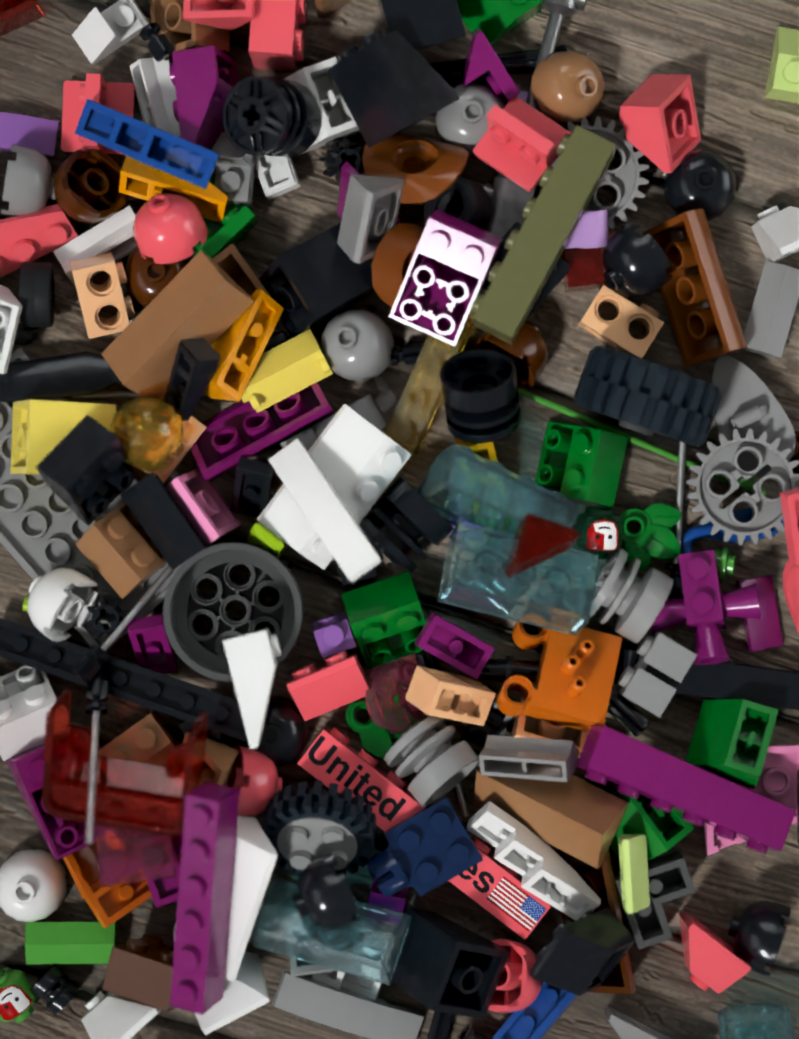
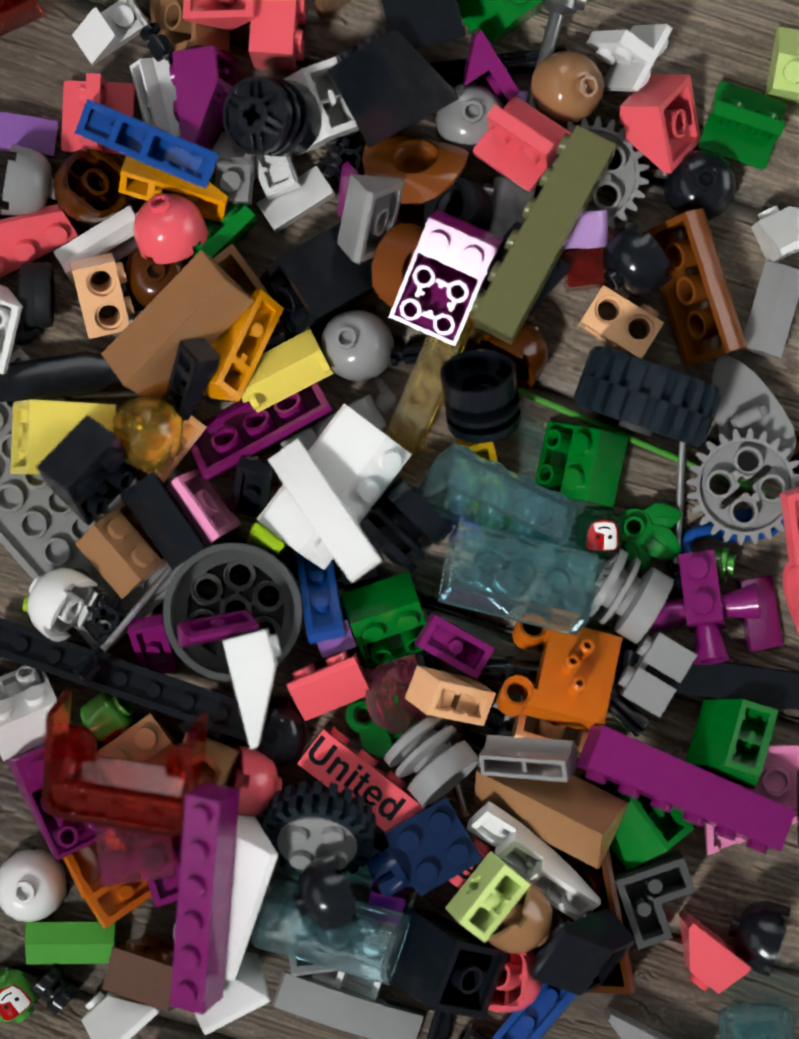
(96, 694): piece -> none
(107, 716): none -> bright green head
(215, 628): none -> magenta slope
(293, 205): none -> white slope
(320, 601): none -> blue plate
(487, 896): none -> yellowish green brick
(525, 924): none -> medium nougat cylinder
(537, 542): clear red slope -> none
(629, 54): none -> white bracket
(634, 872): yellowish green slope -> none
(743, 125): none -> green bracket

